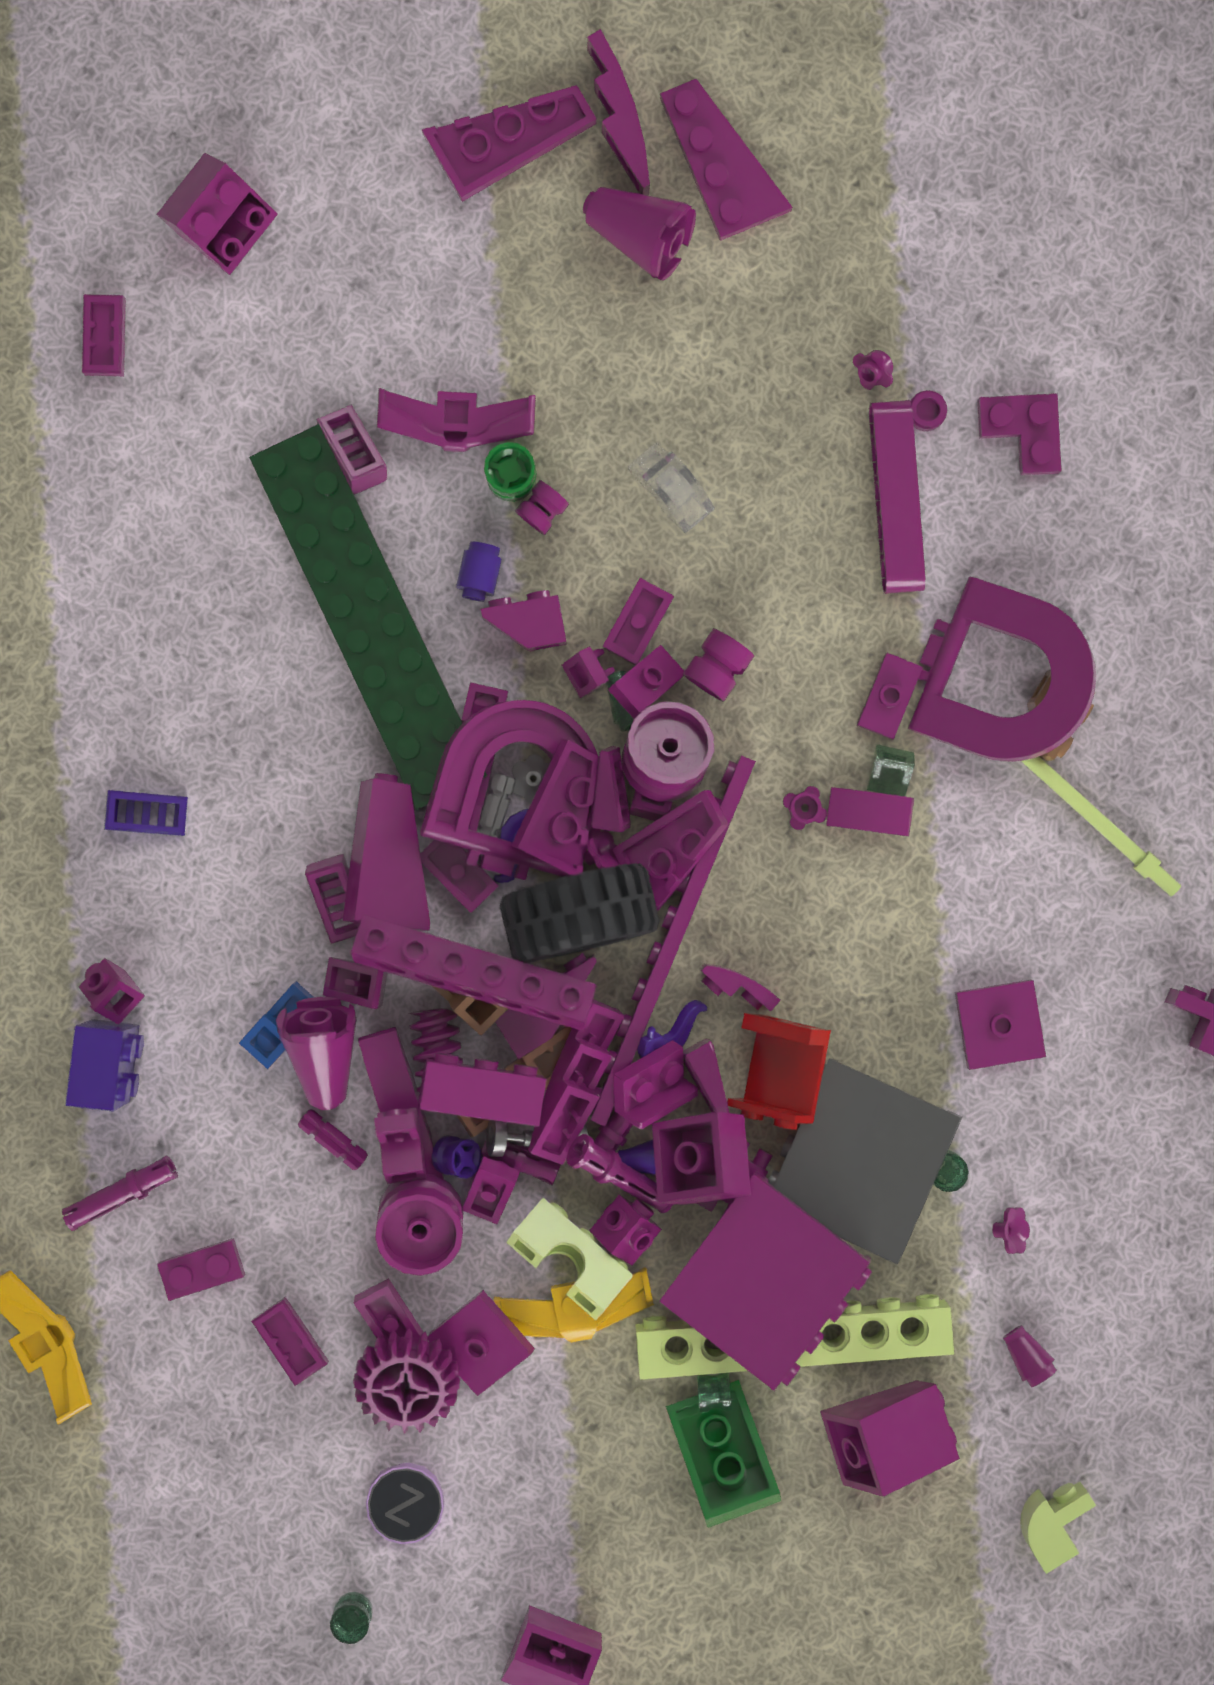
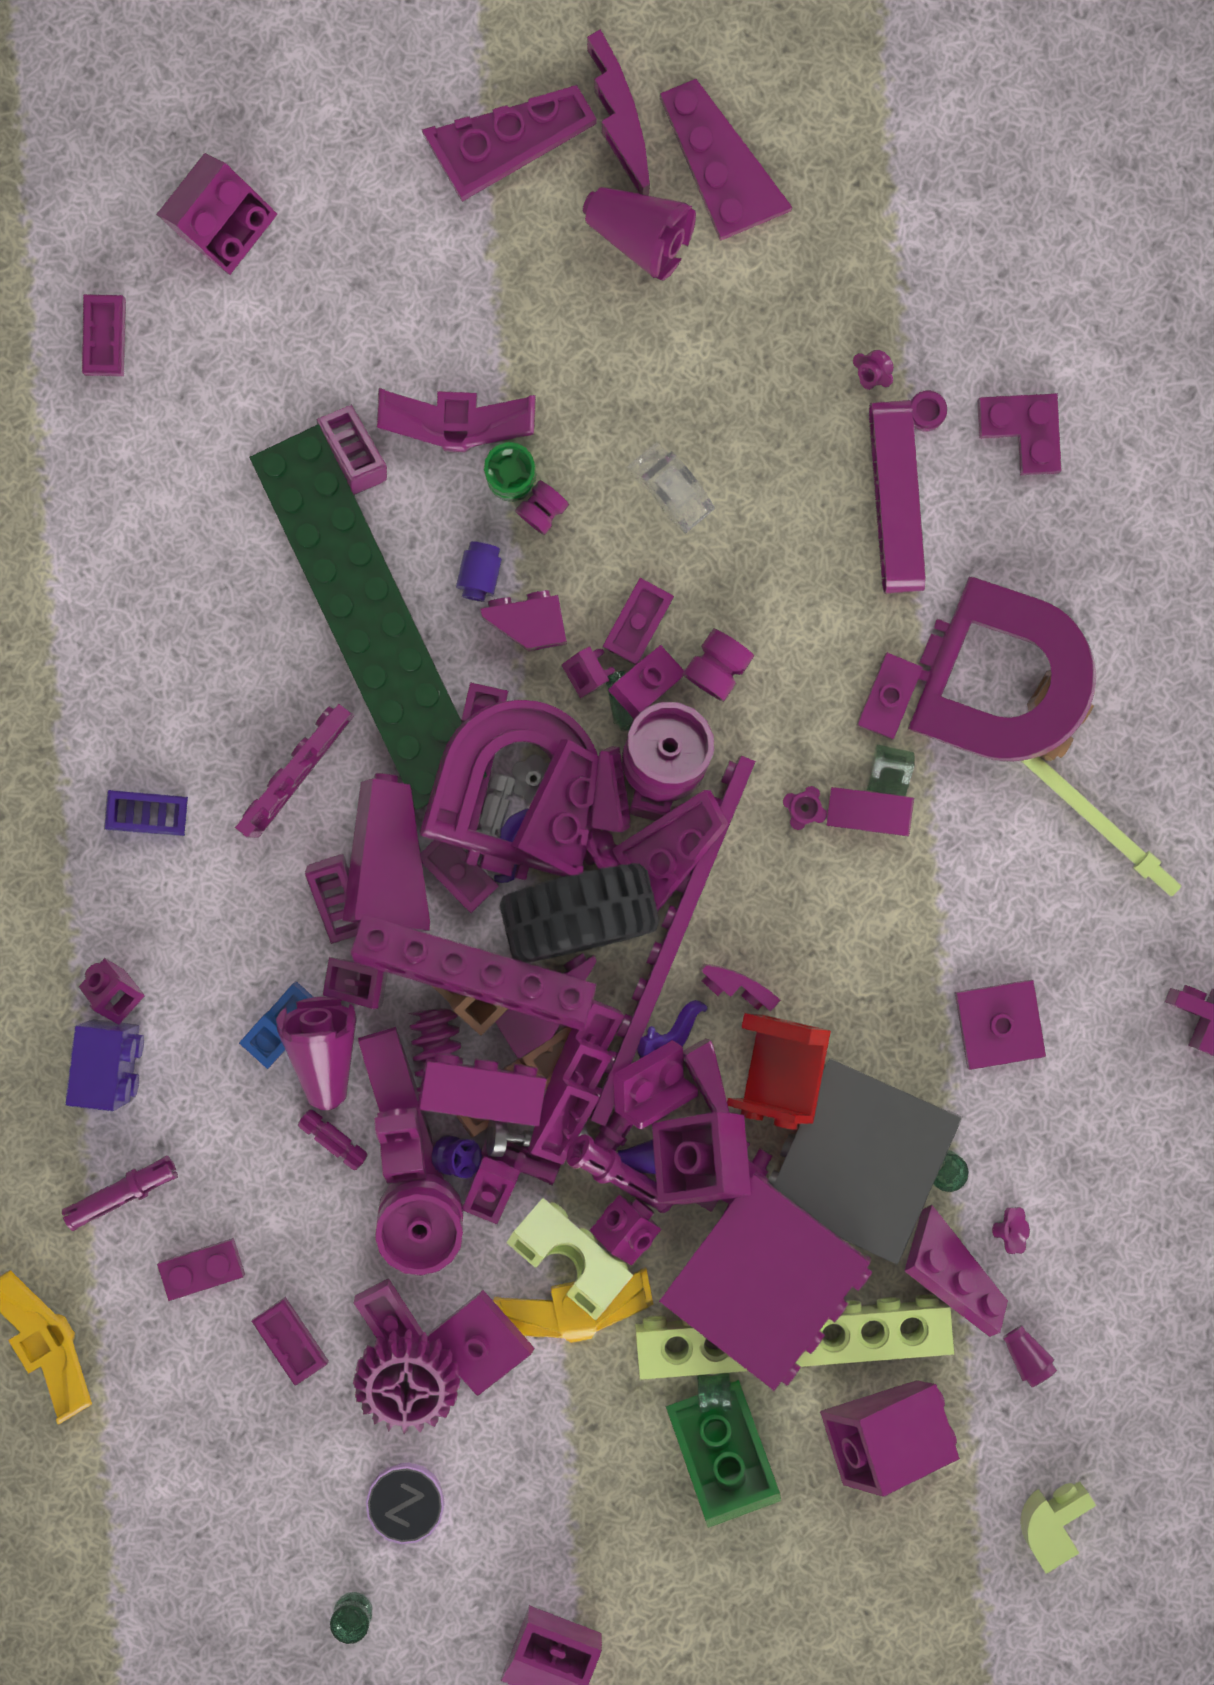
(287, 780): none -> magenta wing
(953, 1274): none -> magenta wing

